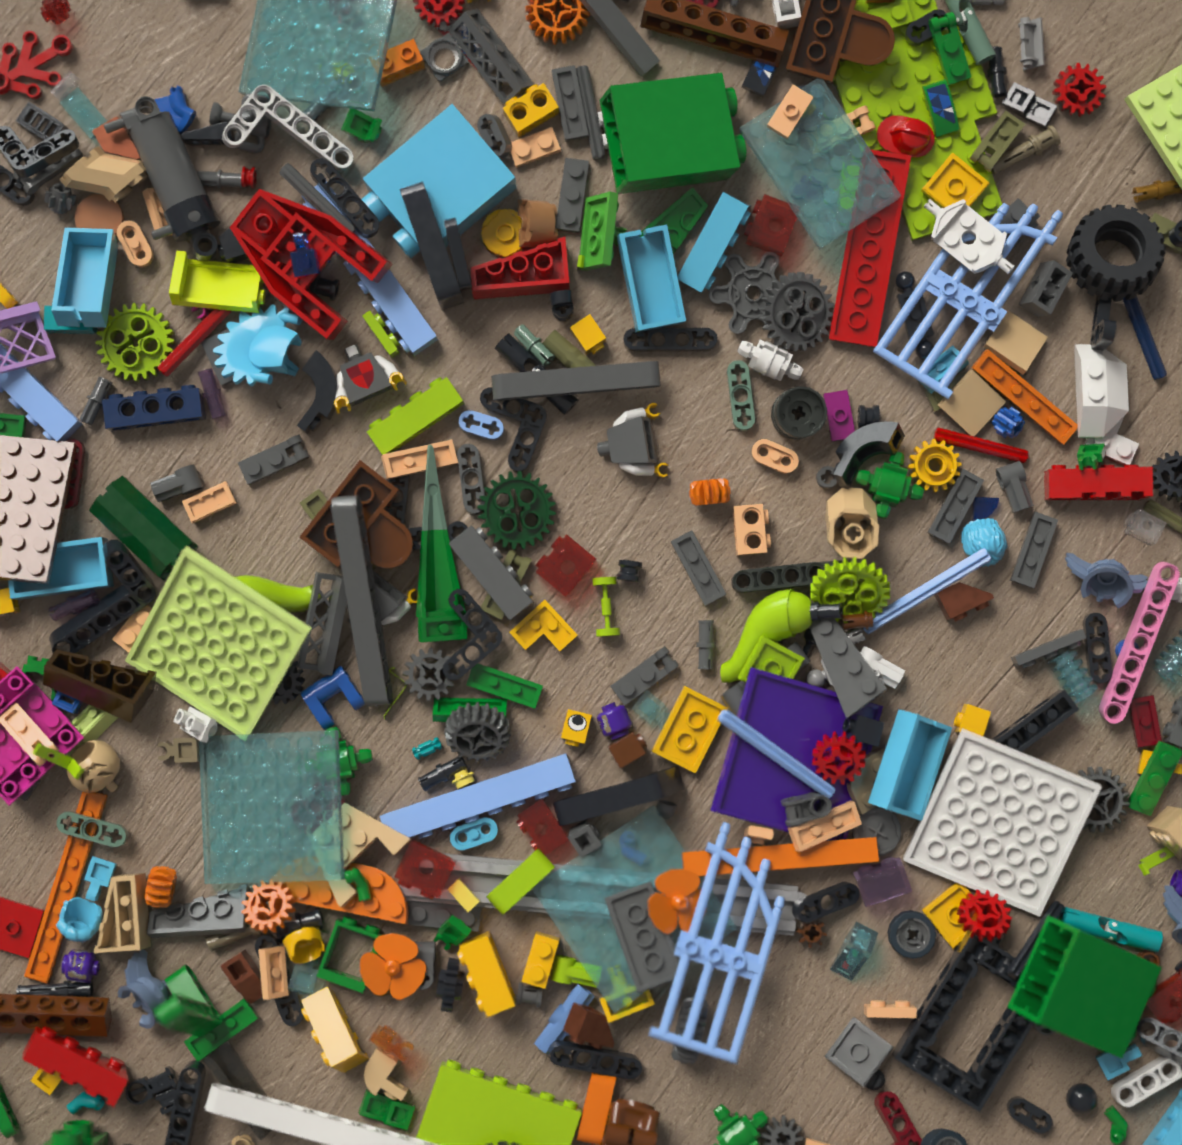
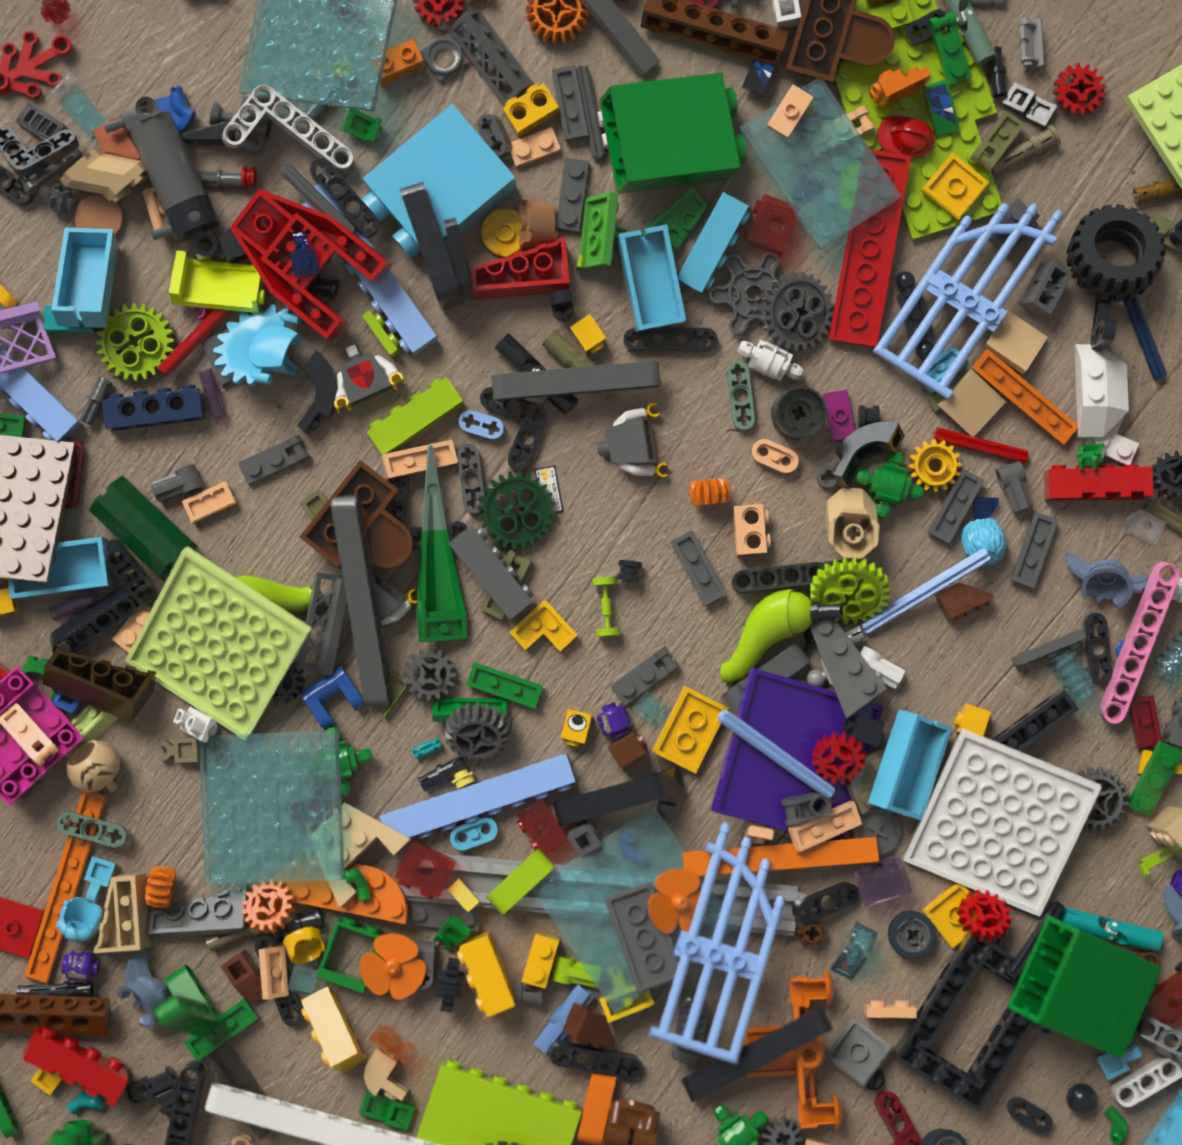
(59, 759): lime piece -> none
(136, 244): light nougat plate -> none
(478, 631): black beam -> none
(533, 345): sand green axle -> none
(549, 476): none -> sticker
(564, 550): clear red brick -> none
(705, 644): dark grey pin -> none
(758, 1053): none -> black beam
(772, 658): lime plate -> none
(799, 1061): none -> orange piece
(861, 620): reddish brown pin -> none
(894, 86): none -> orange plate
(960, 219): white plate -> none
(1008, 422): blue gear -> none

